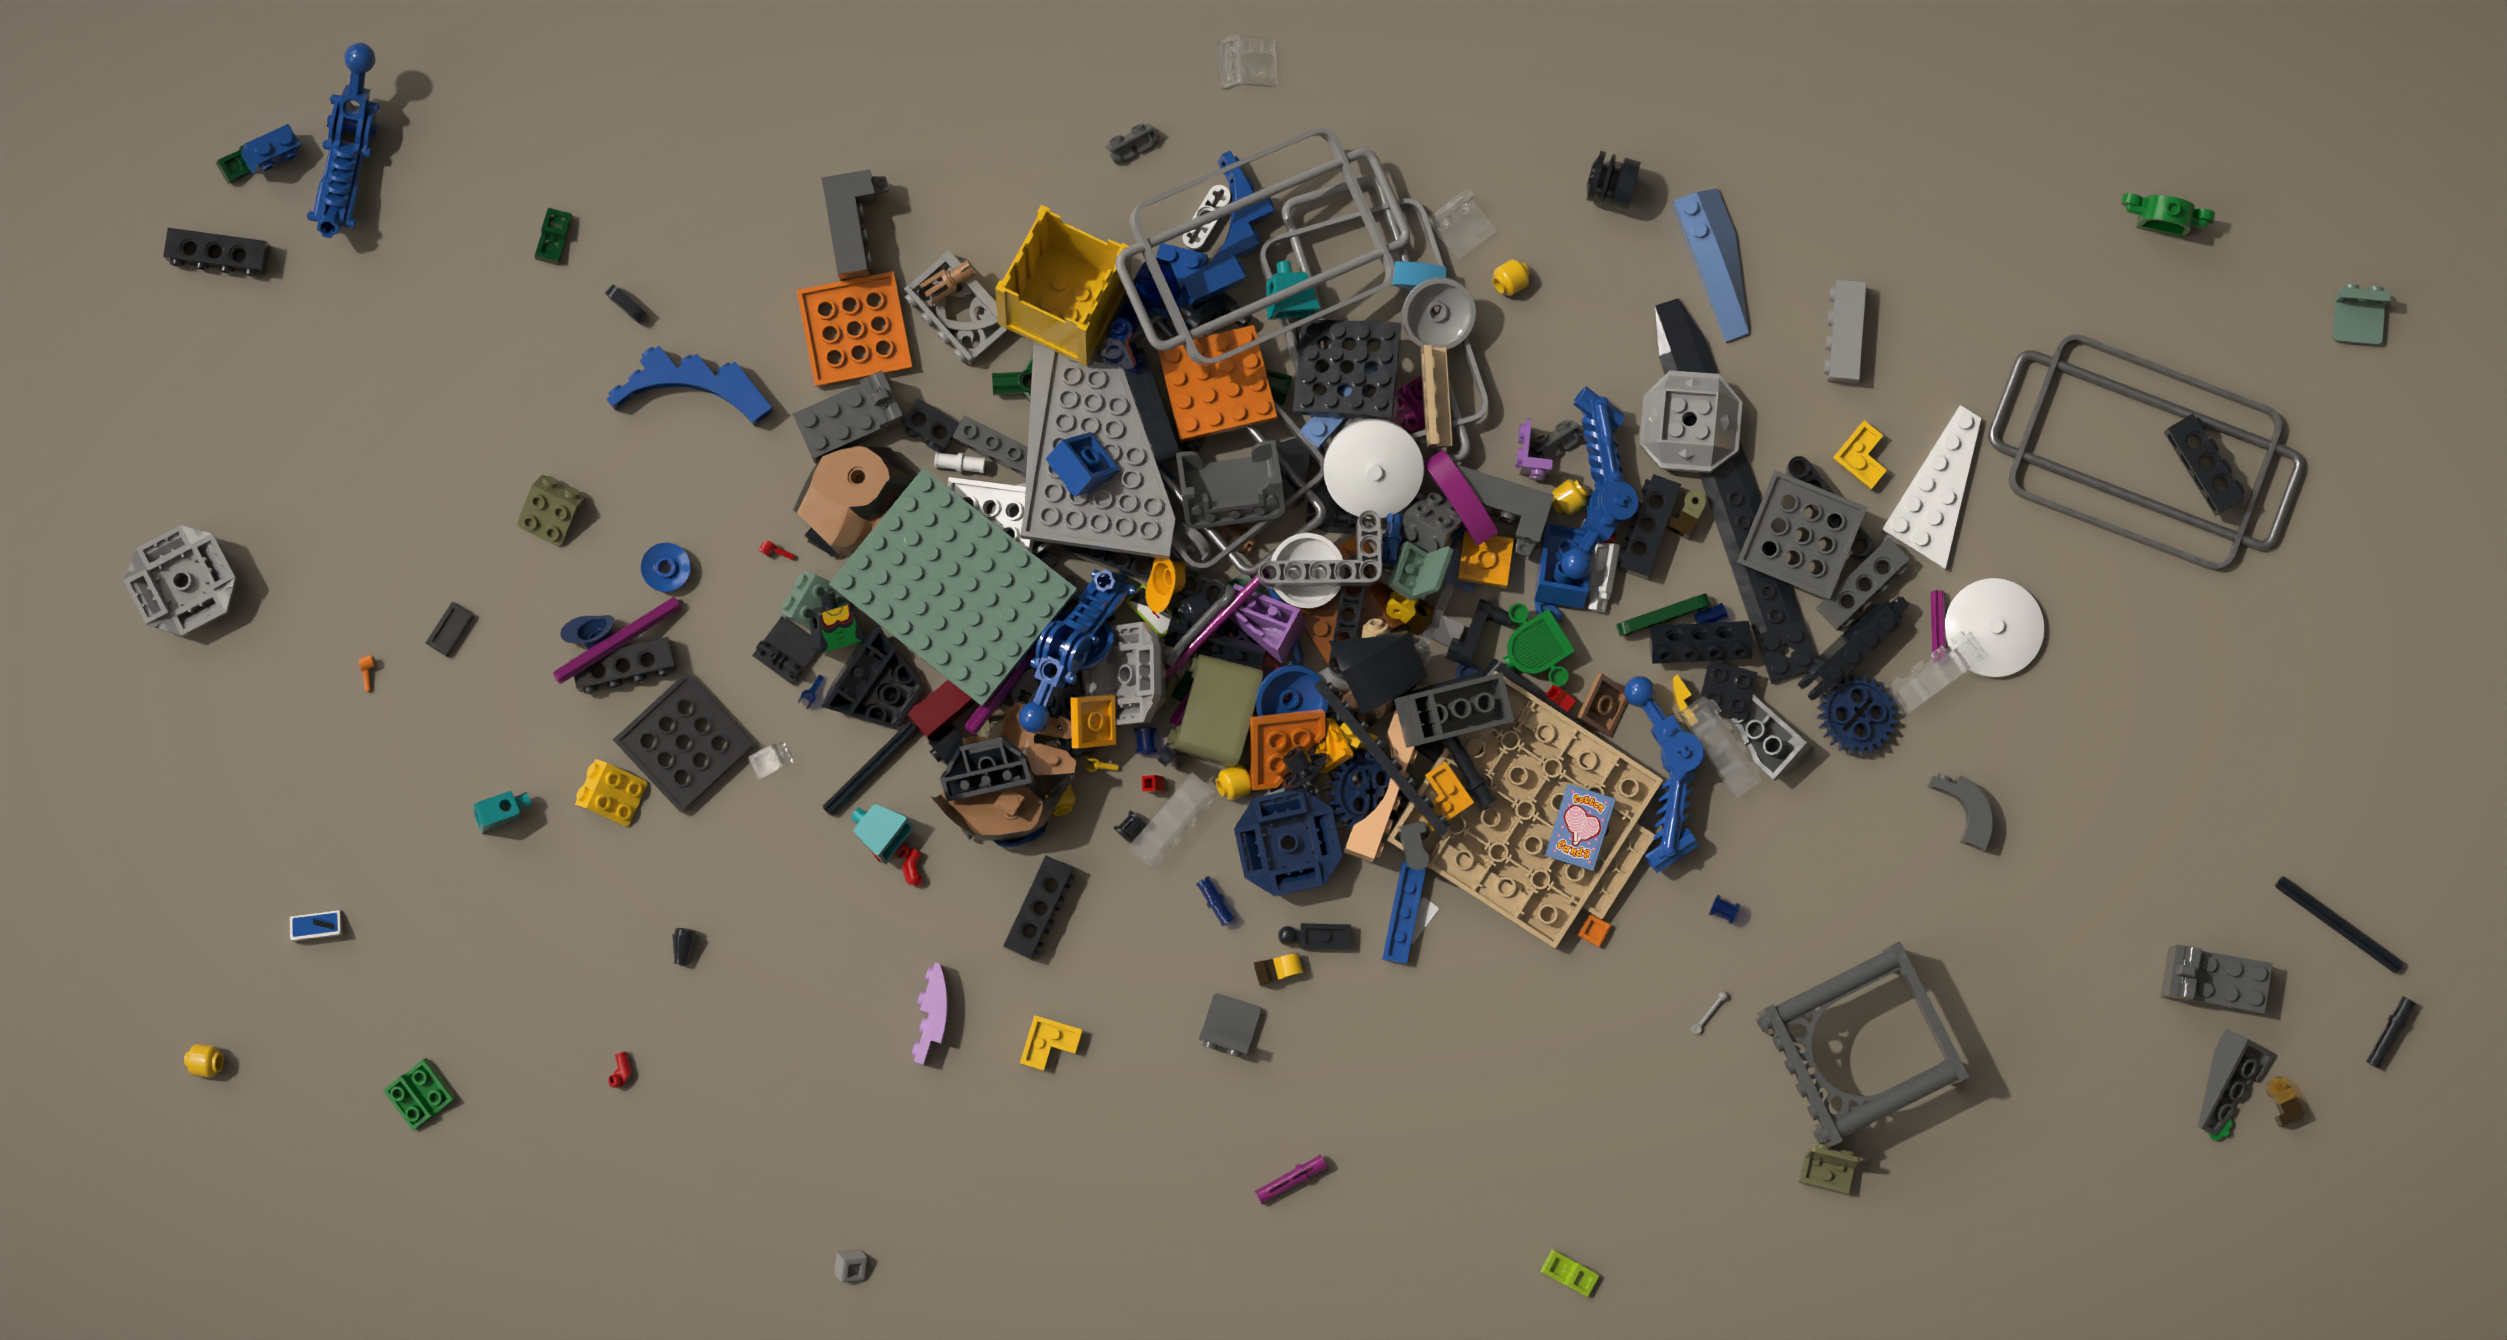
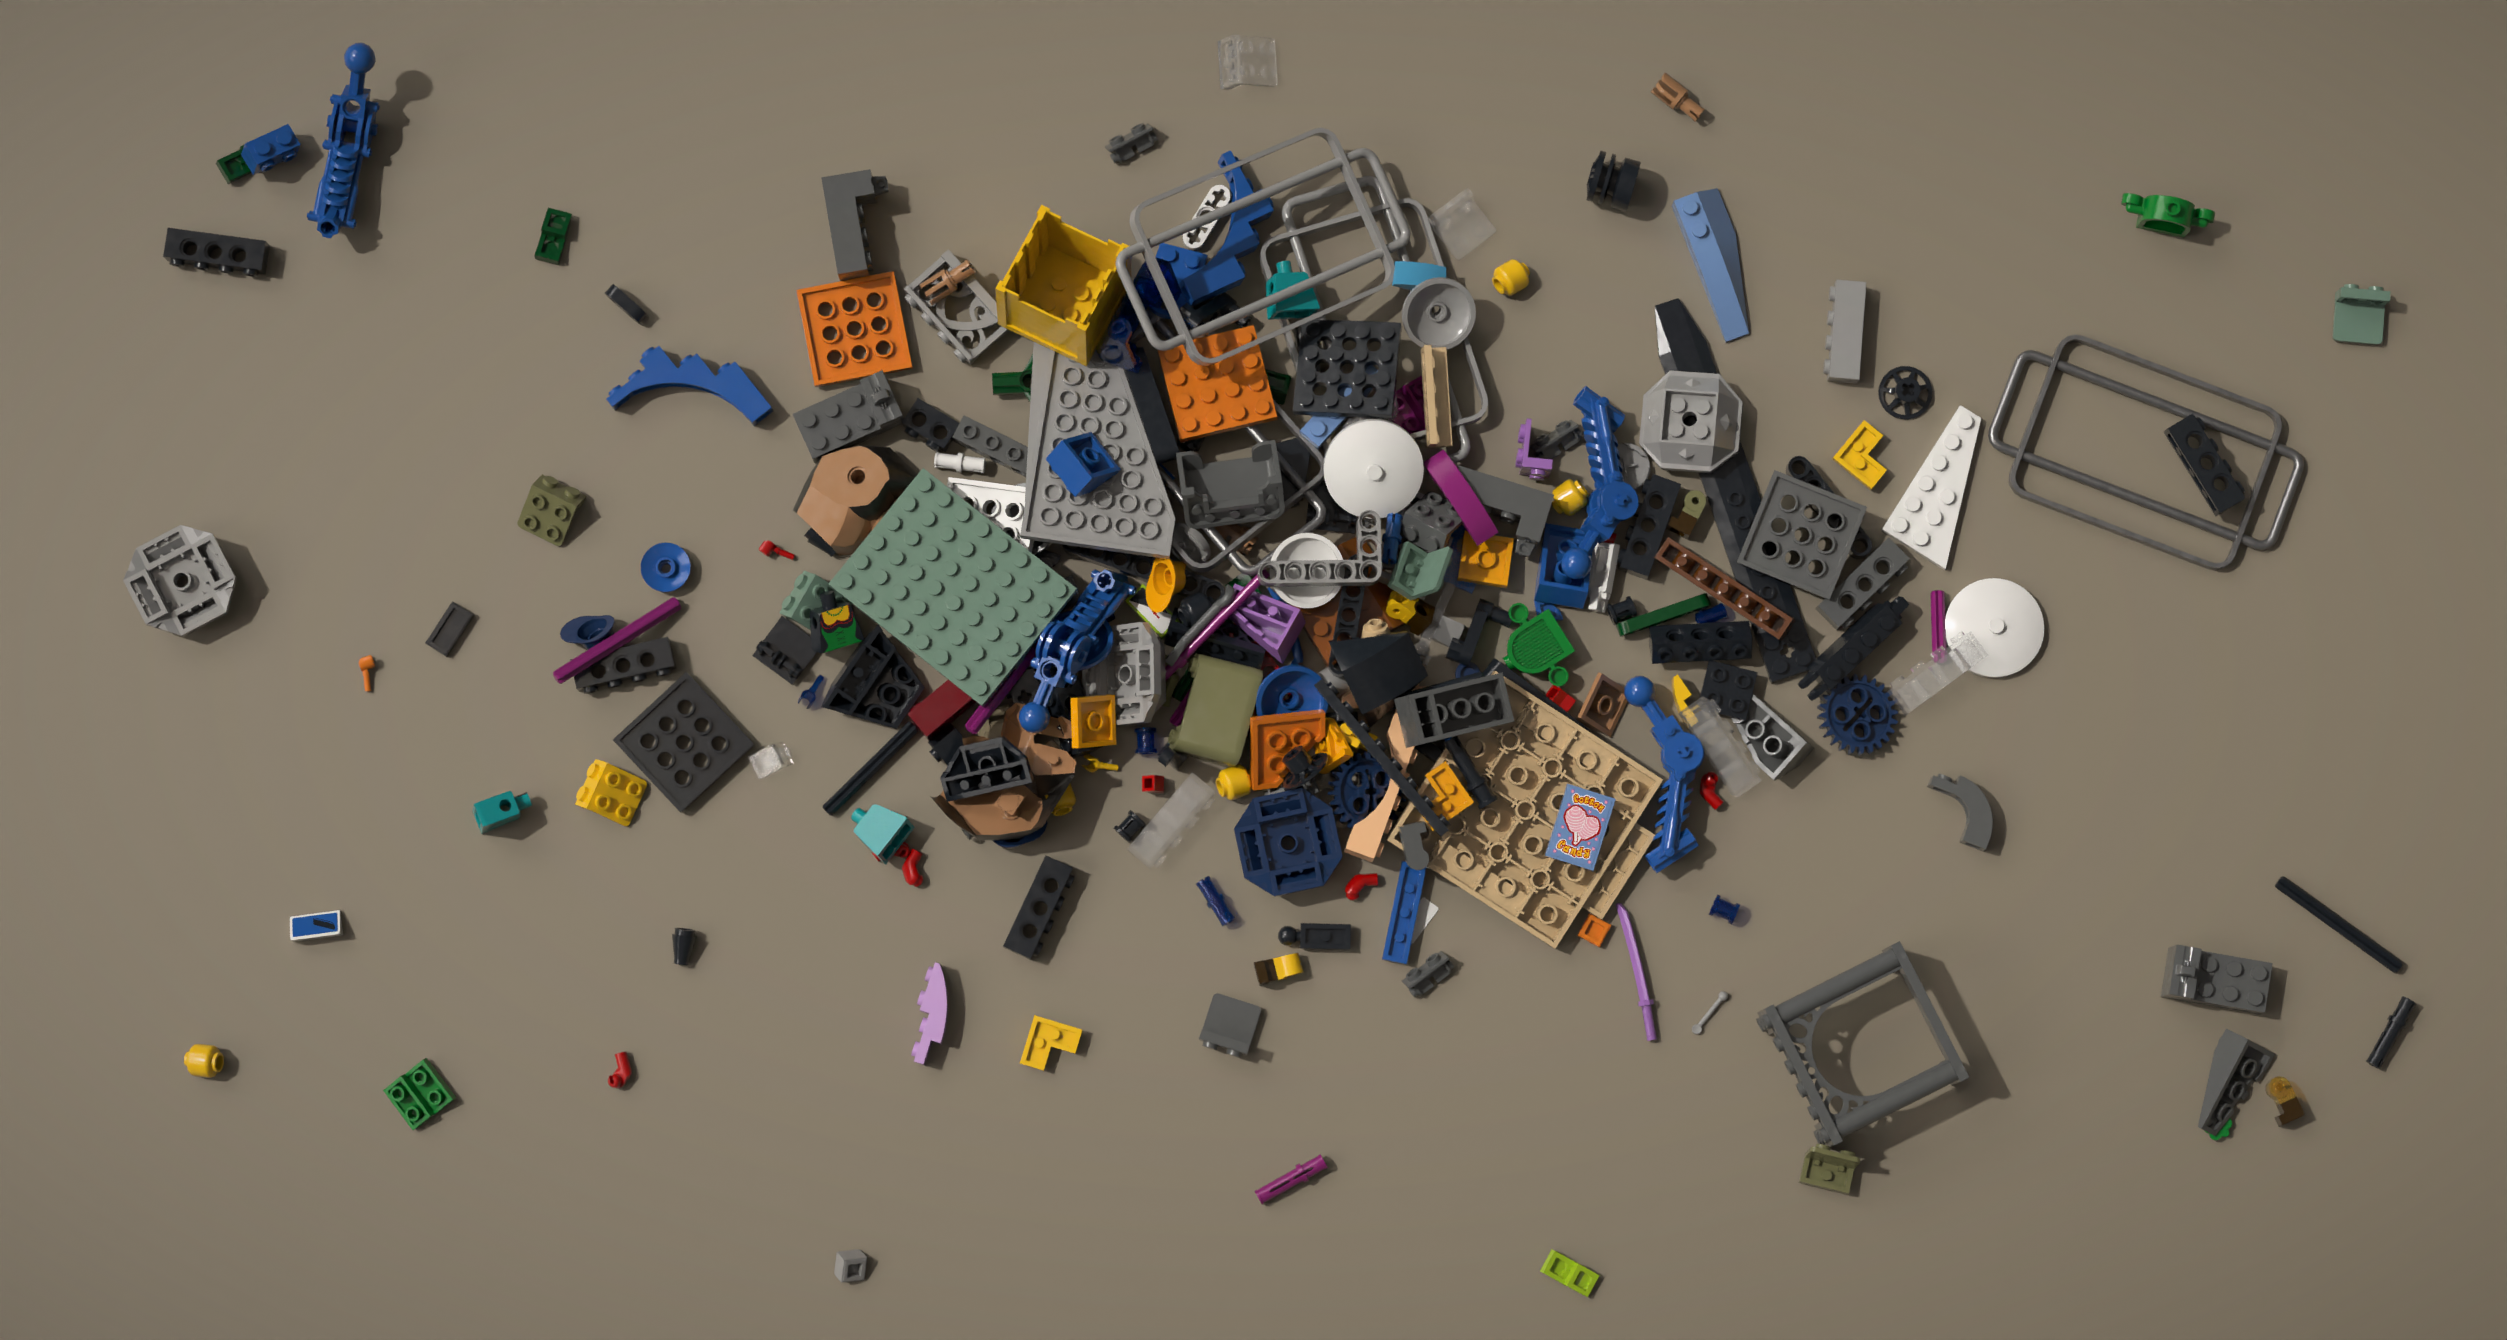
(1357, 883): none -> red arm
(1418, 980): none -> dark grey hinge
(1621, 610): none -> black bush
(1634, 464): none -> light grey tile
(1645, 1001): none -> medium lavender sword
(1676, 97): none -> medium nougat arm
(1708, 788): none -> red arm
(1725, 589): none -> reddish brown brick
(1905, 392): none -> black wheel

